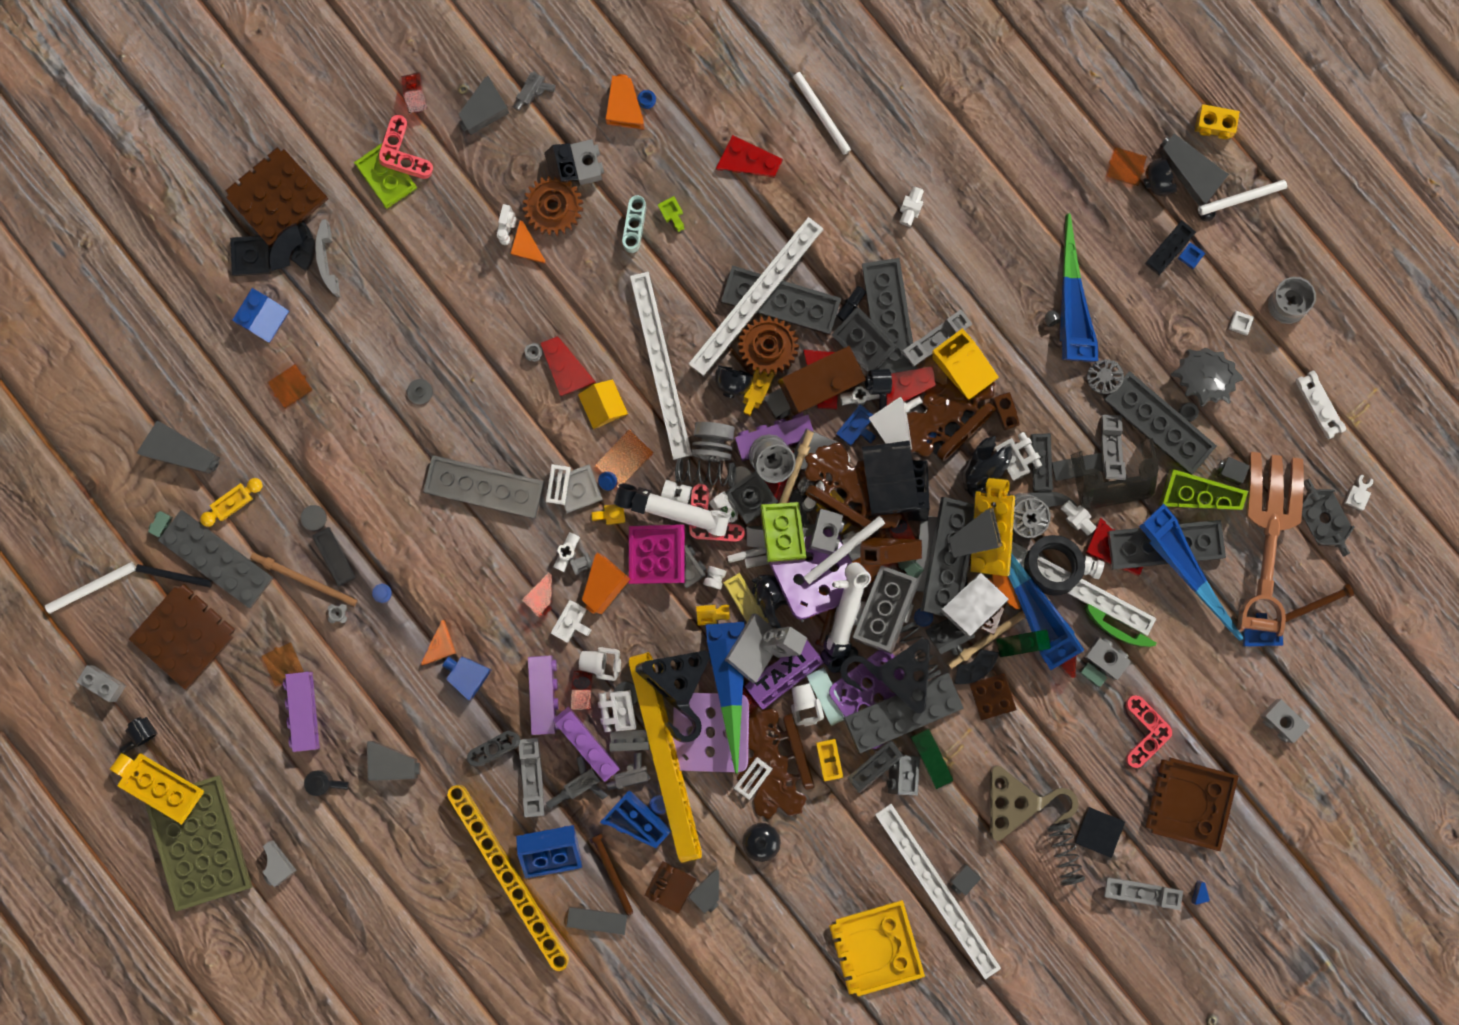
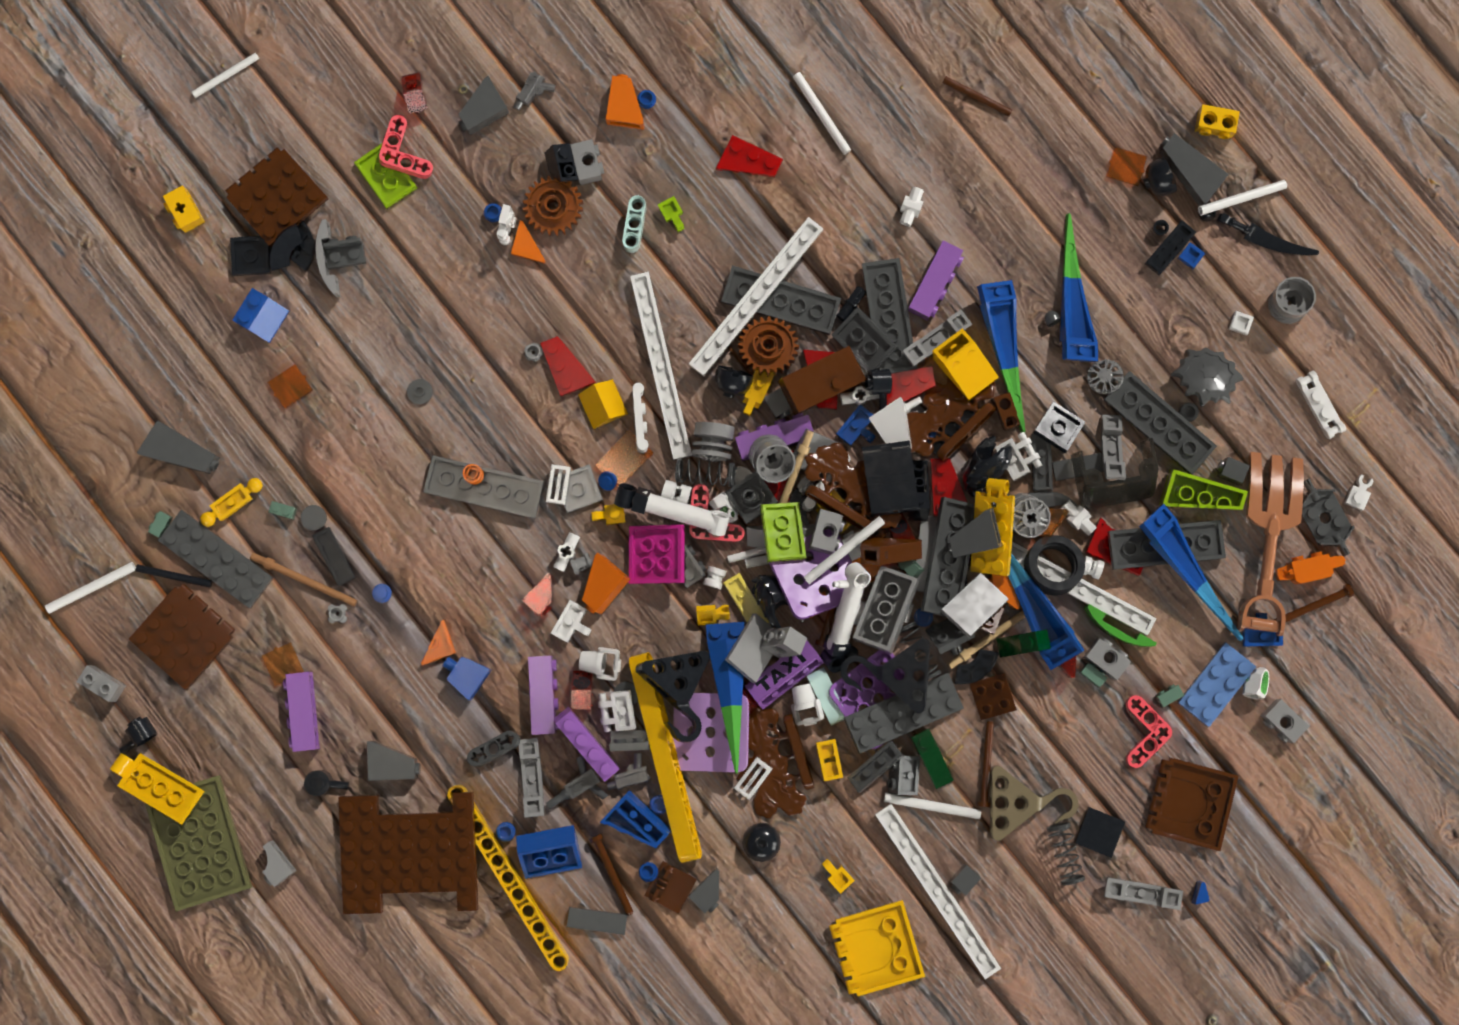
(190, 217): none -> yellow brick
(225, 75): none -> white bar
(282, 510): none -> sand green piece
(344, 252): none -> dark grey bracket
(406, 853): none -> reddish brown piece
(476, 475): none -> orange wheel
(492, 212): none -> blue plate
(505, 831): none -> blue plate
(639, 410): none -> white plate
(648, 872): none -> blue plate
(839, 877): none -> yellow plate
(932, 806): none -> white piece
(935, 280): none -> medium lavender brick
(944, 483): none -> red wing
(977, 96): none -> reddish brown bar
(986, 766): none -> reddish brown bar
(999, 314): none -> blue plate
(1057, 517): none -> clear orange piece
(1059, 427): none -> tile
(1160, 231): none -> black hinge
(1167, 697): none -> sand green piece
(1216, 684): none -> medium blue plate
(1257, 684): none -> white rock
(1265, 239): none -> black sword
(1309, 569): none -> orange hinge

